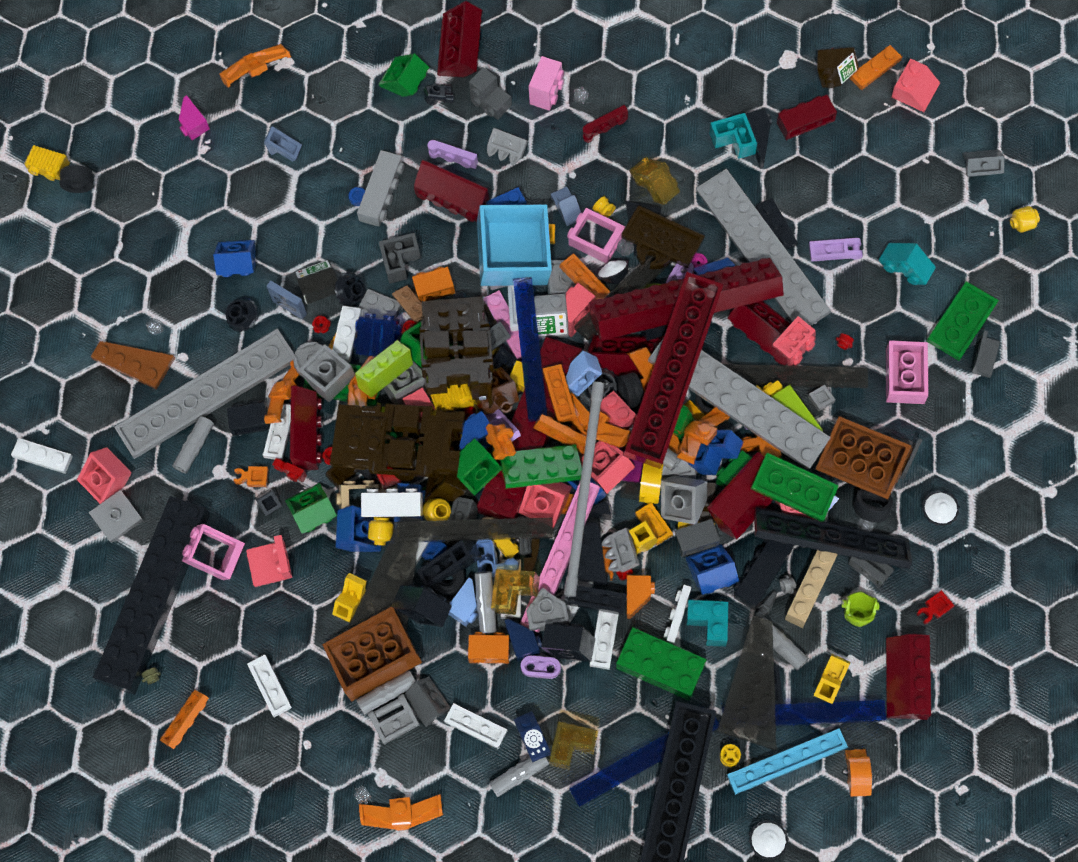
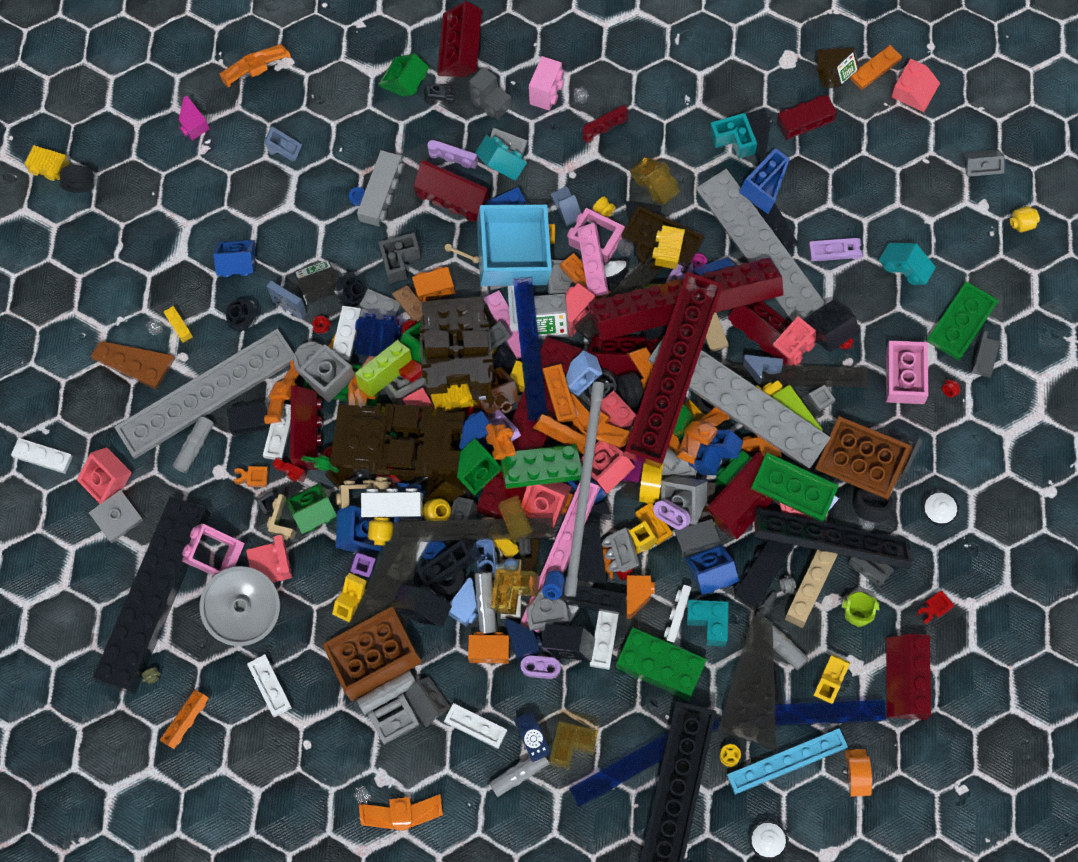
(178, 324): none -> yellow piece
(239, 606): none -> light grey dish
(273, 521): none -> tan bracket
(321, 463): none -> green plate
(362, 564): none -> medium lavender brick
(381, 483): none -> tan plate
(411, 371): none -> red tile
(448, 247): none -> tan hinge
(500, 158): none -> teal brick
(515, 518): none -> clear yellow brick
(553, 585): none -> blue brick
(592, 259): none -> bright pink plate
(669, 247): none -> yellow brick
(672, 515): none -> lavender plate
(715, 336): none -> tan tile
(757, 364): none -> sand blue slope
(765, 181): none -> blue wedge
(833, 325): none -> black brick
(951, 388): none -> red plate

